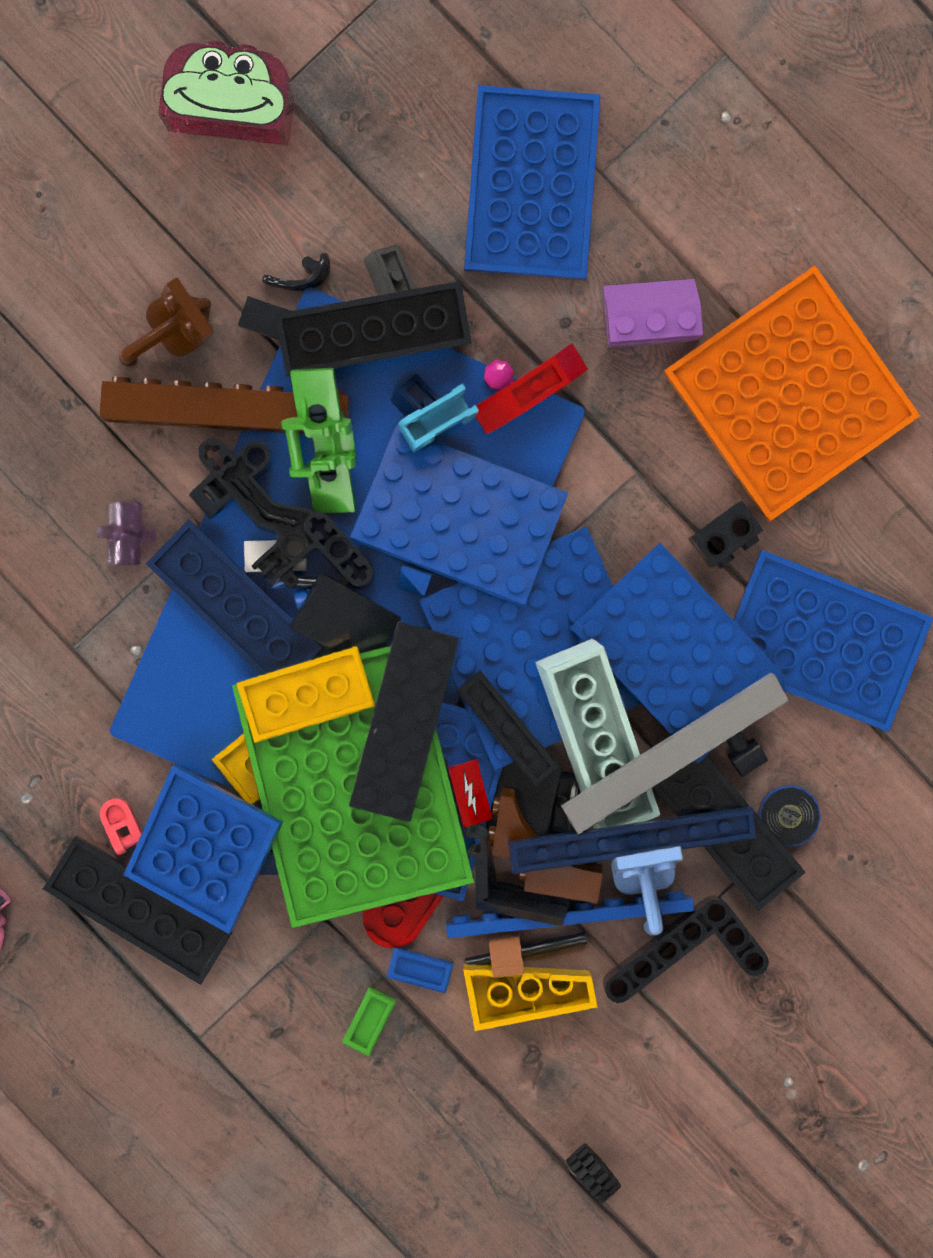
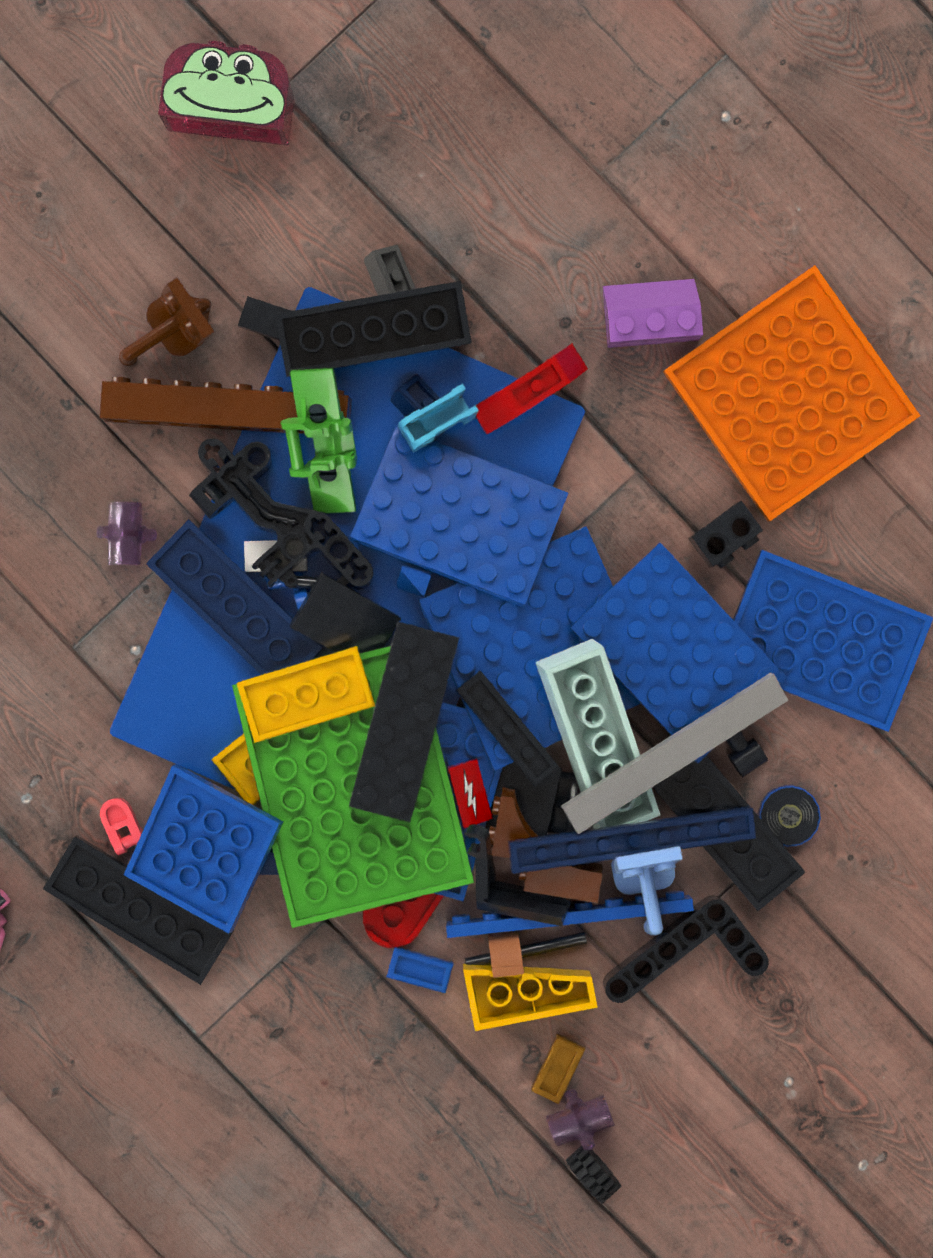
(318, 269): black piece -> none
(369, 1021): bright green tile -> none
(498, 375): dark pink tile -> none
(532, 182): blue plate -> none
(558, 1068): none -> pearl gold tile
(580, 1120): none -> clear purple pin

